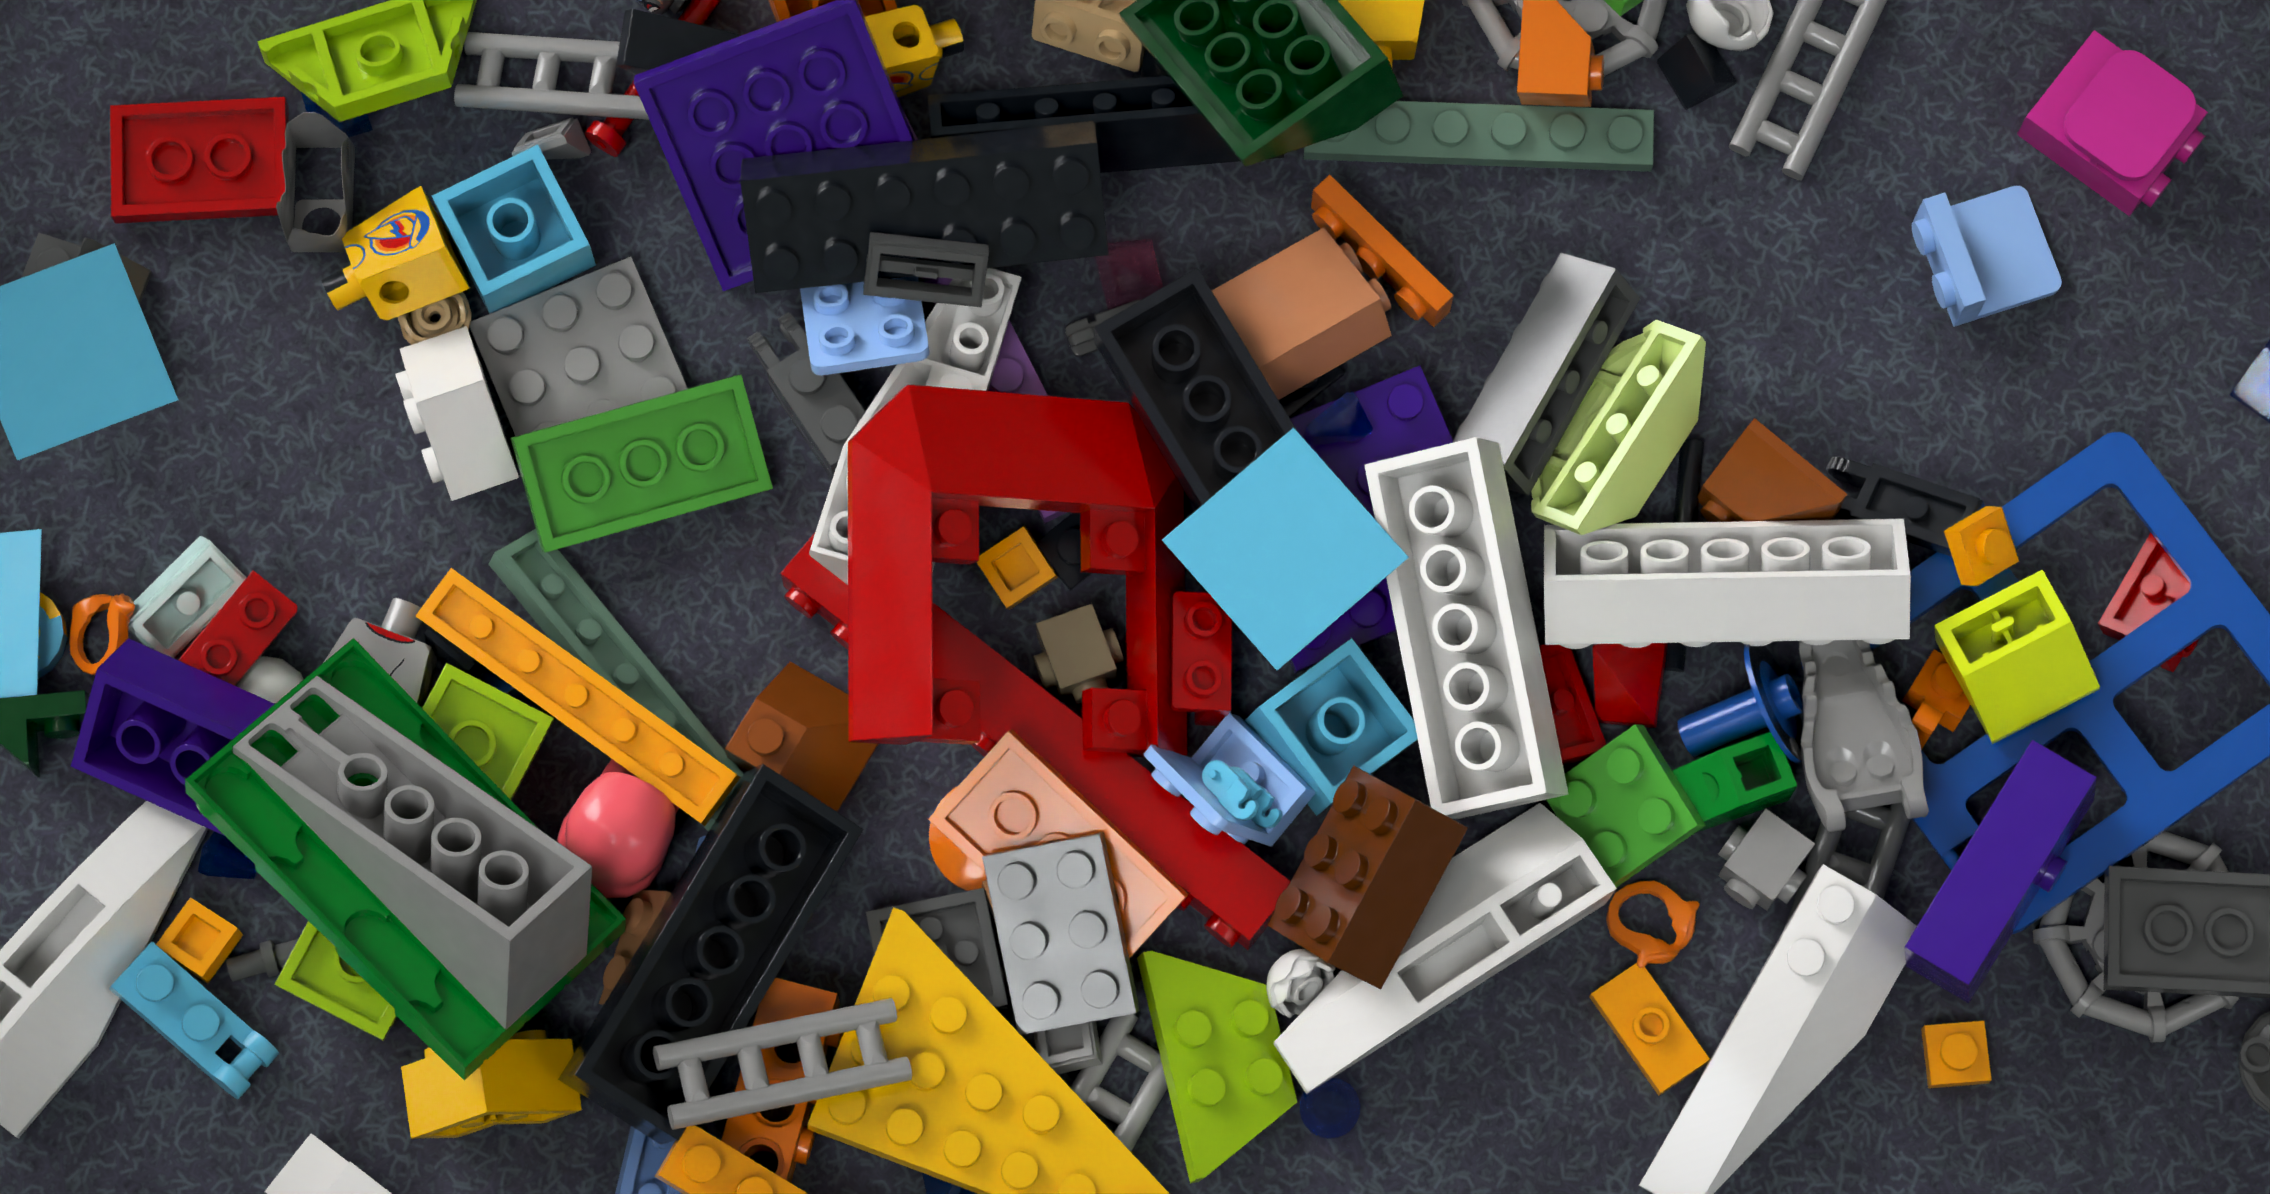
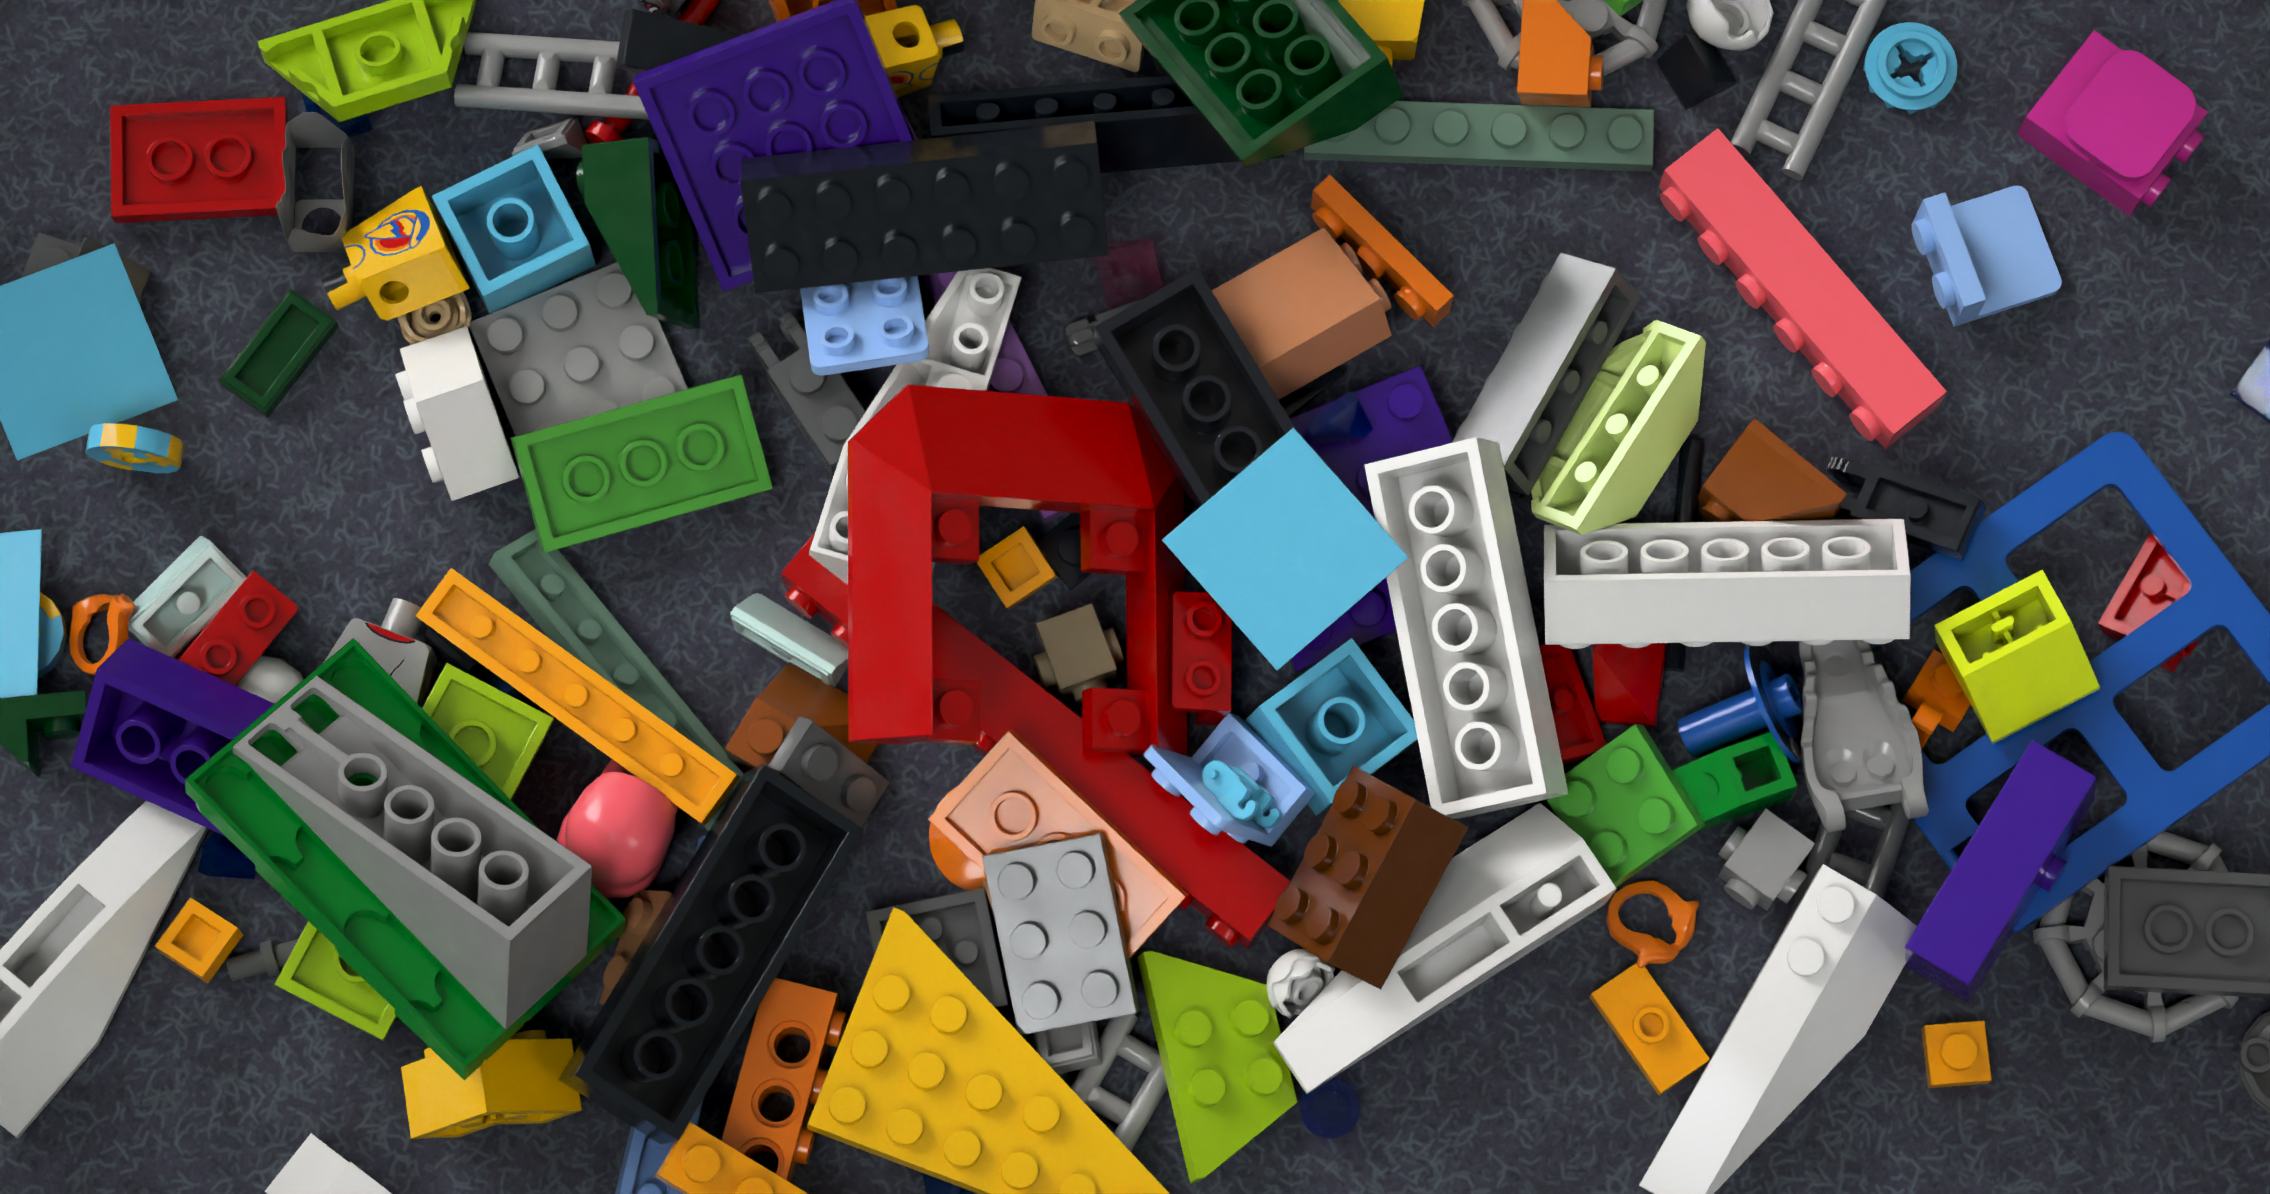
(134, 448): none -> piece
(192, 1019): medium azure plate -> none
(278, 353): none -> dark green tile
(644, 224): none -> dark green slope
(760, 1094): light grey bar -> none
(790, 638): none -> light aqua slope
(828, 771): none -> dark grey plate
(931, 249): dark grey tile -> none
(1800, 290): none -> coral brick
(1915, 43): none -> medium azure gear
(1981, 546): light orange plate -> none

